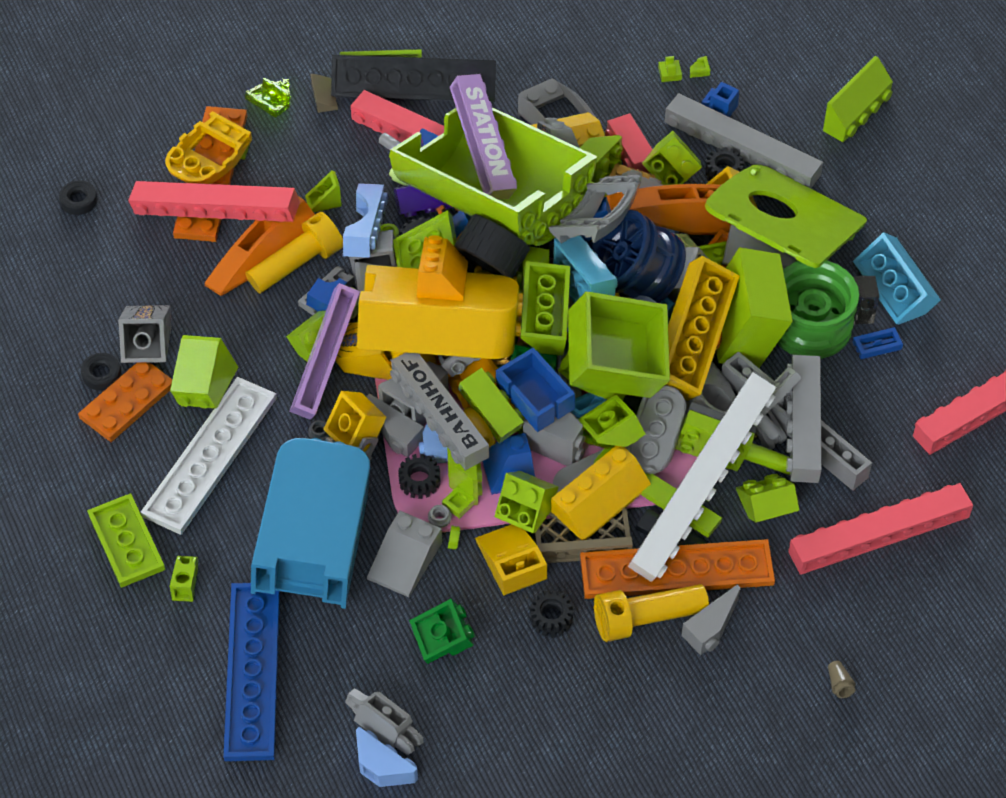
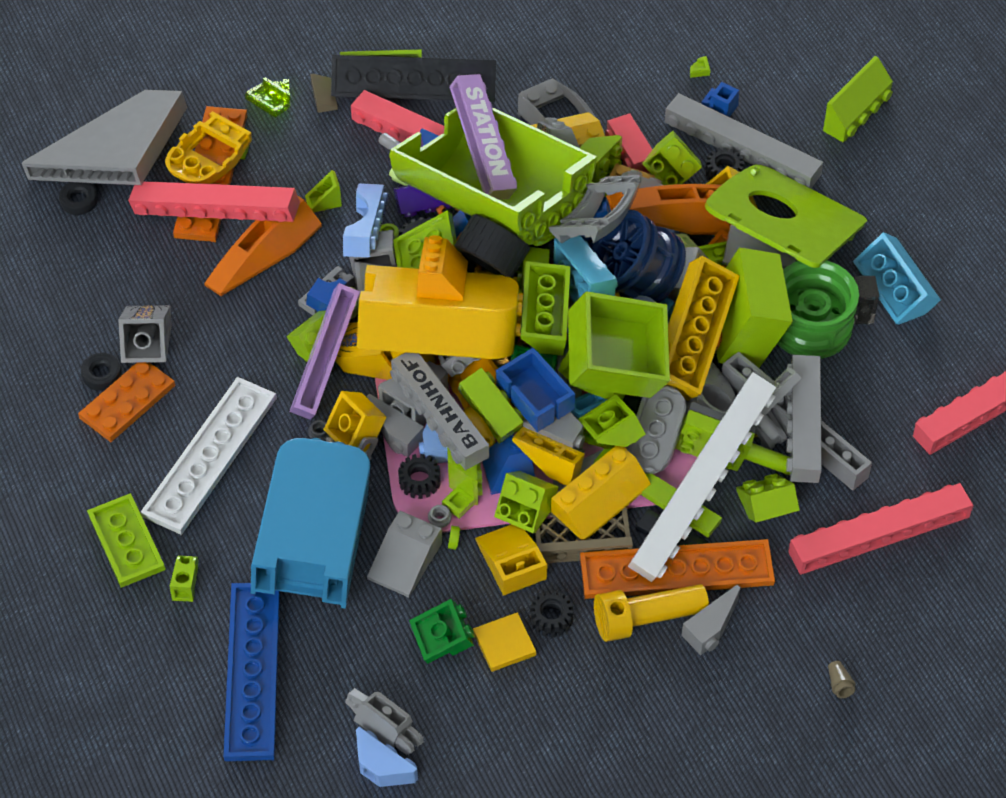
(114, 146): none -> light grey slope
(202, 372): lime slope -> none
(319, 238): yellow piece -> none
(504, 642): none -> yellow tile
(552, 457): none -> yellow slope
(670, 70): lime tile -> none
(878, 346): blue tile -> none

